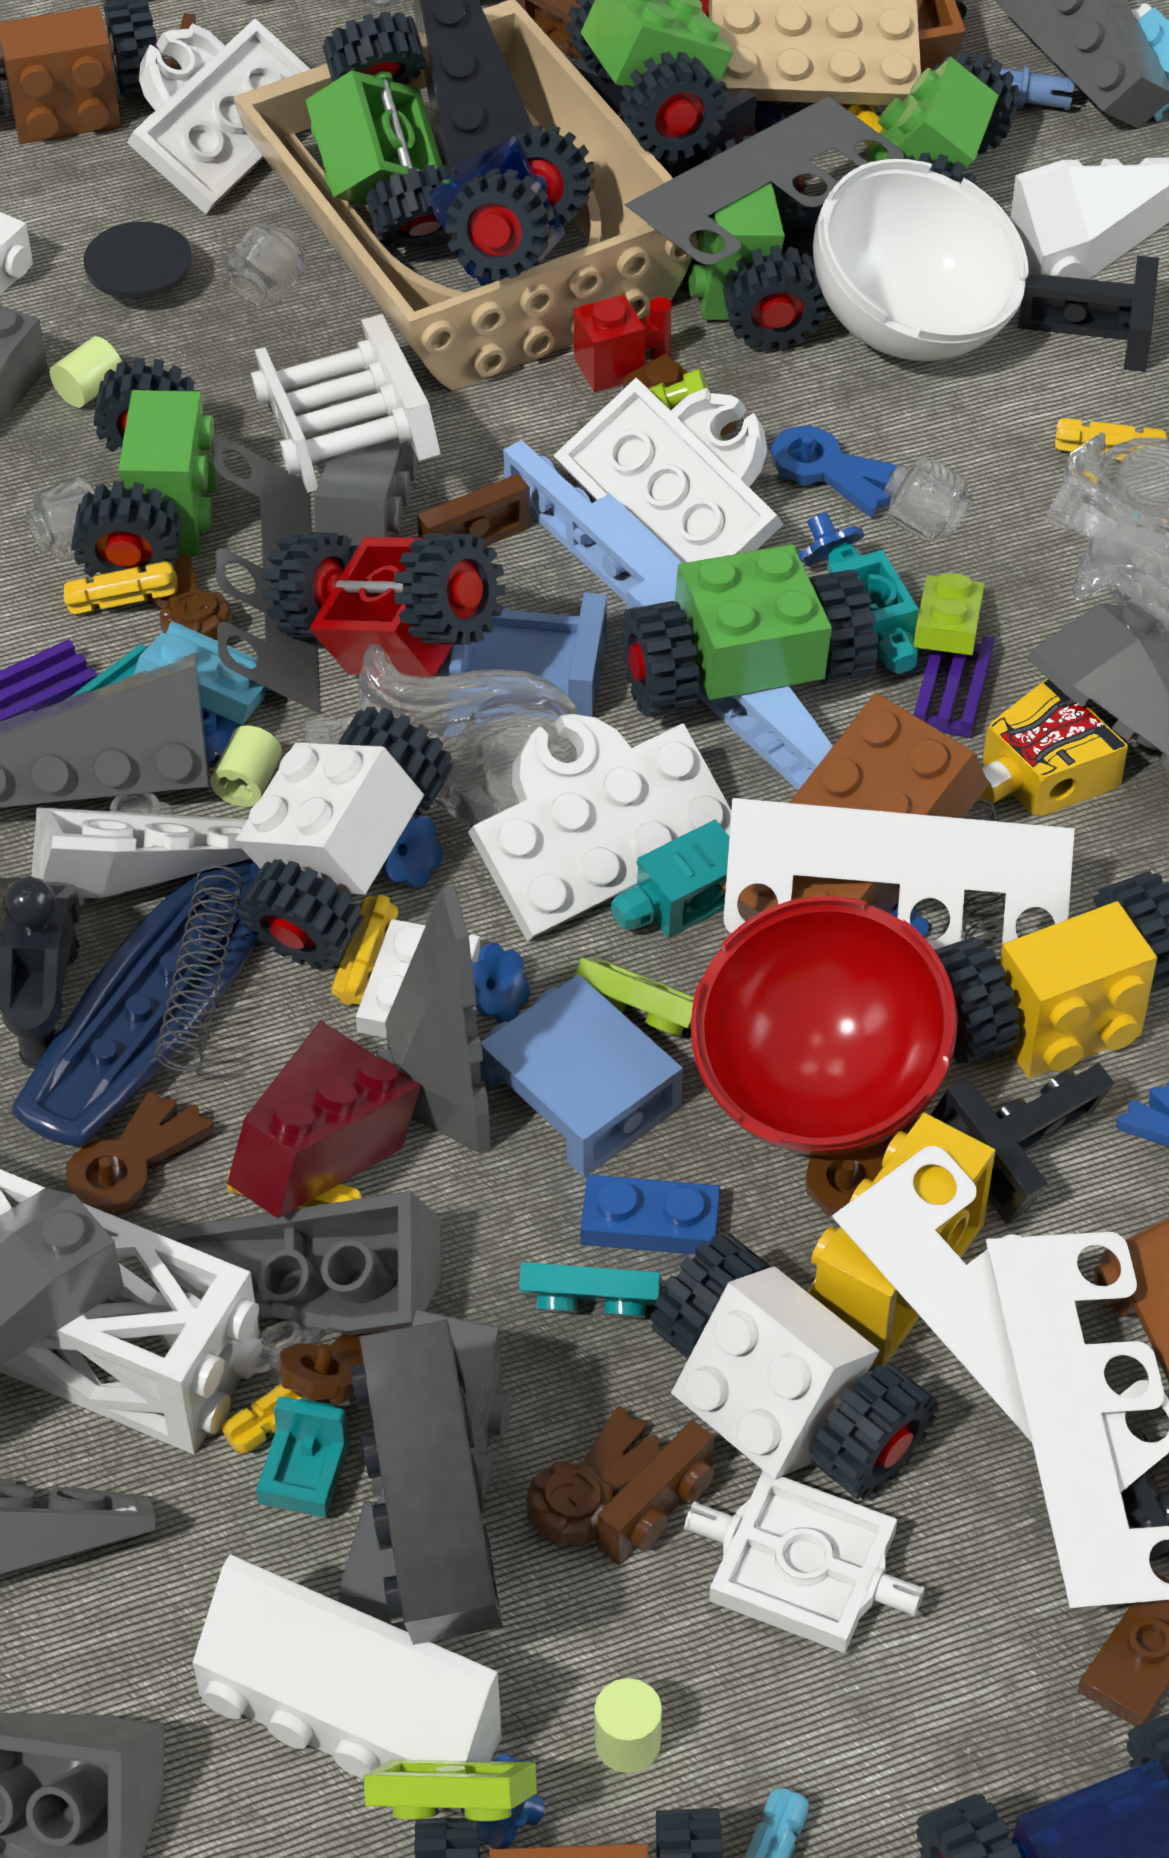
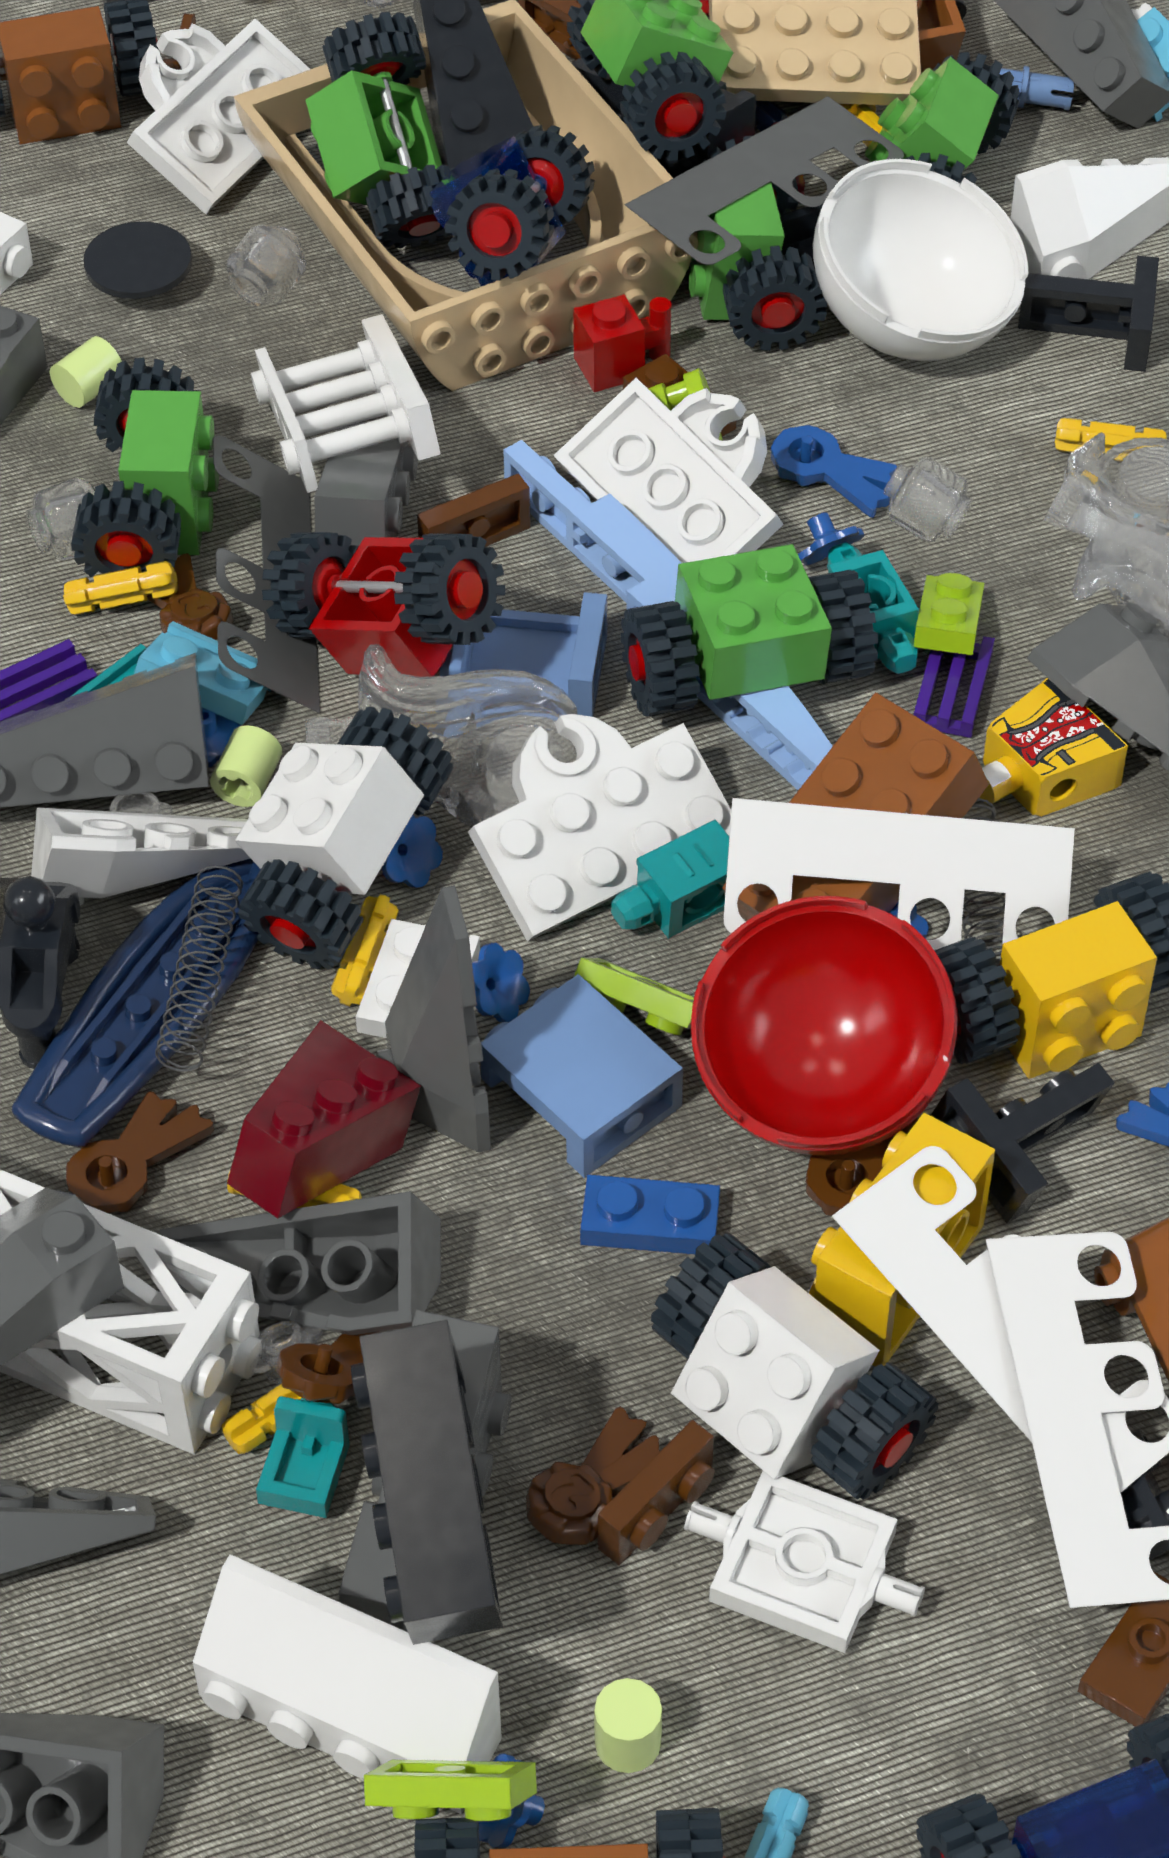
(561, 1286): teal plate -> none

